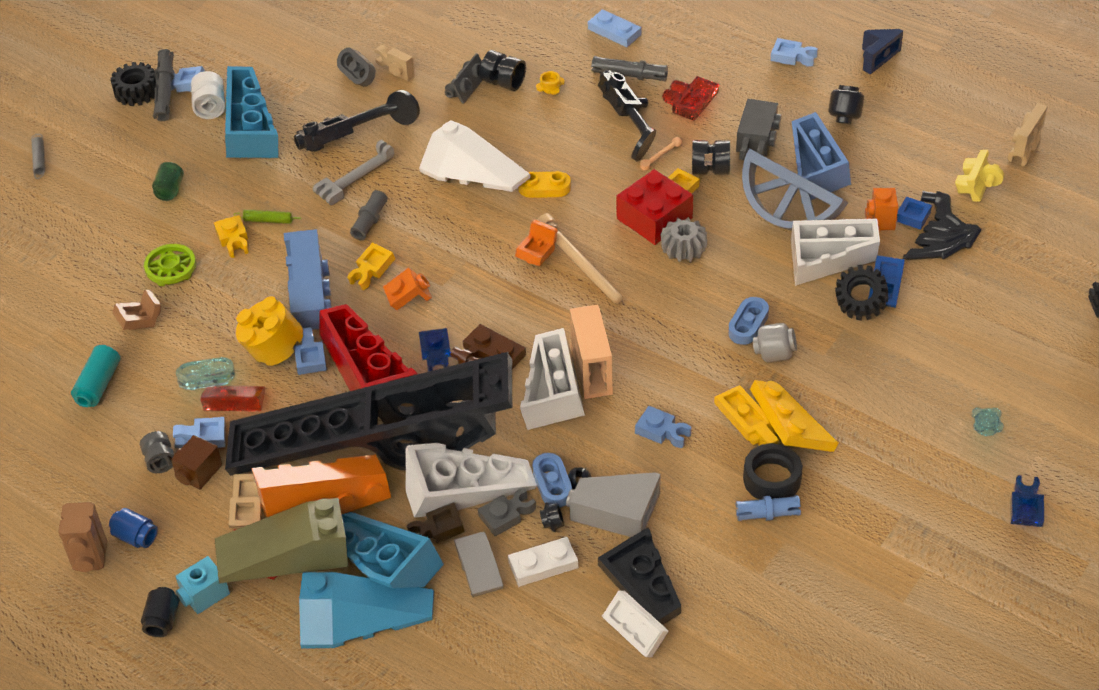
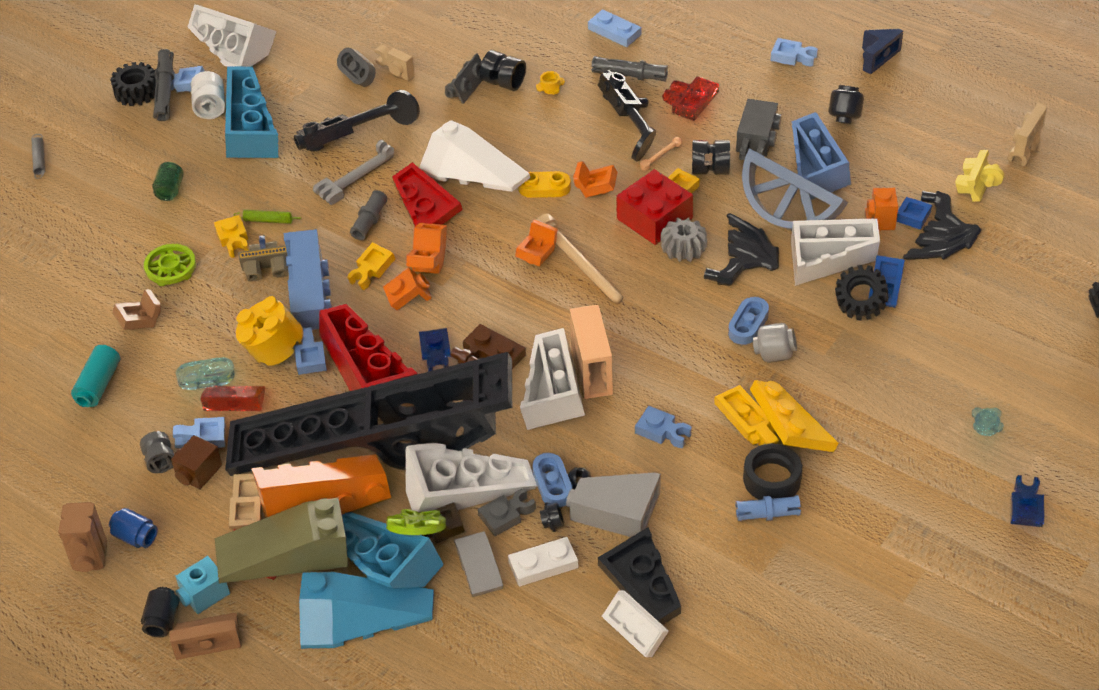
(205, 636): none -> medium nougat panel
(231, 38): none -> white wedge
(263, 256): none -> dark tan hips
(416, 523): none -> lime wheel
(424, 197): none -> red wing
(428, 248): none -> orange brick
(595, 181): none -> orange bracket
(750, 249): none -> black animal

